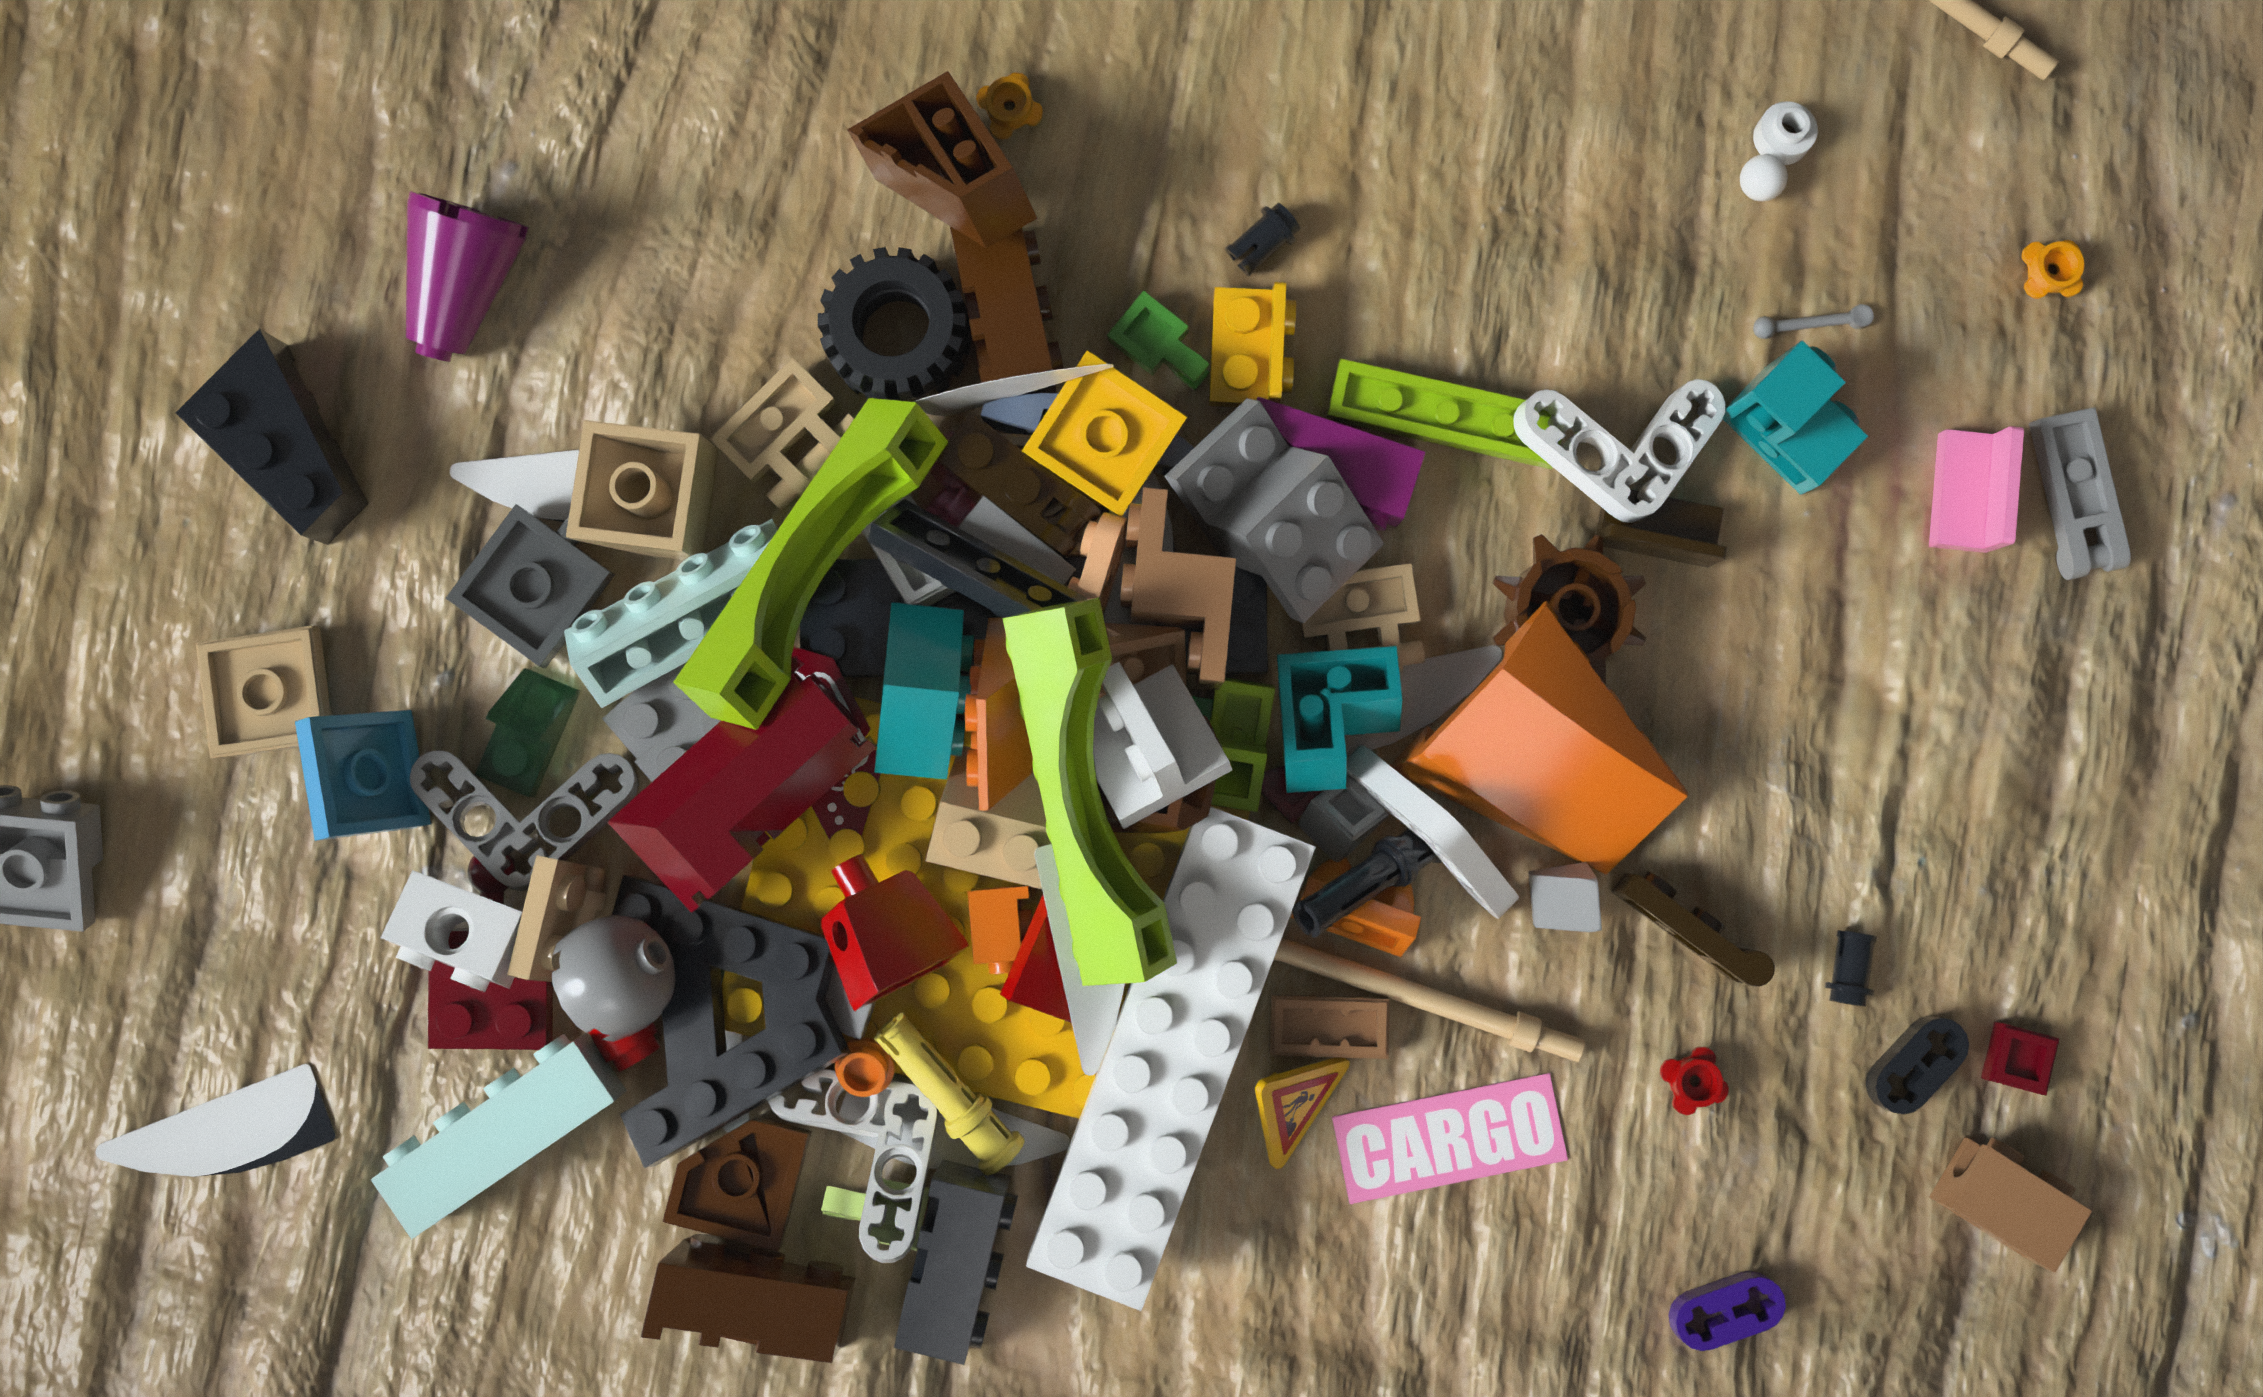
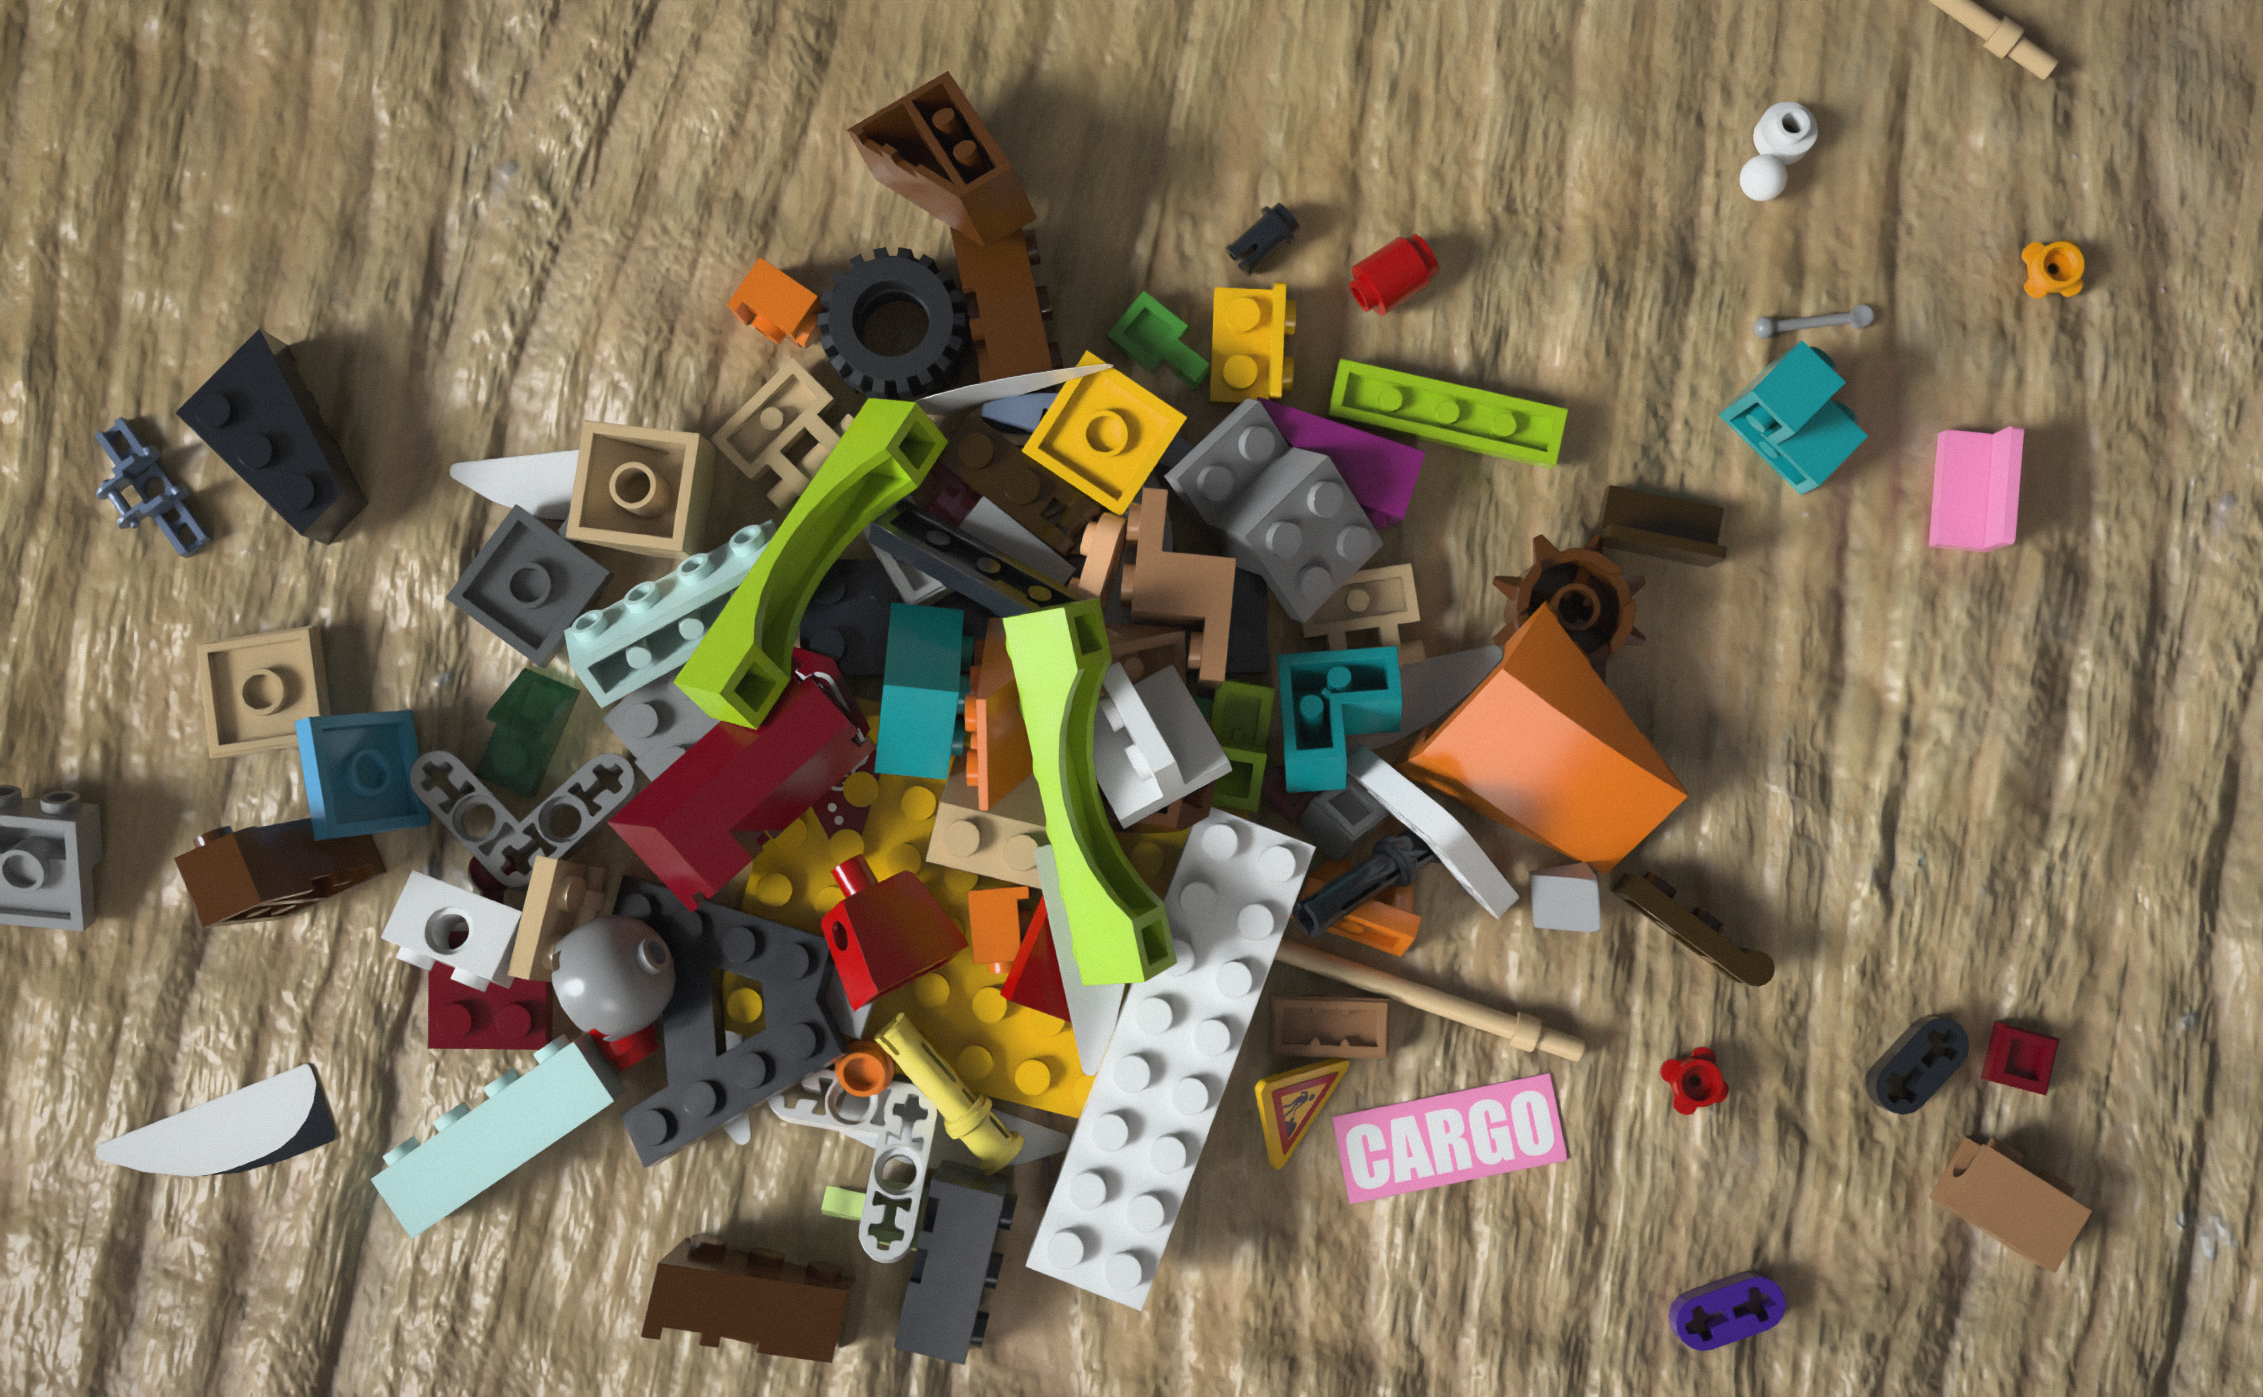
(125, 471): none -> sand blue piece
(272, 871): none -> reddish brown wedge
(453, 271): magenta cone -> none
(741, 1184): reddish brown plate -> none
(778, 304): none -> orange brick
(1005, 89): light orange plate -> none
(1393, 274): none -> red brick
(1619, 464): white beam -> none
(1852, 968): black pin -> none
(2080, 493): light grey plate -> none

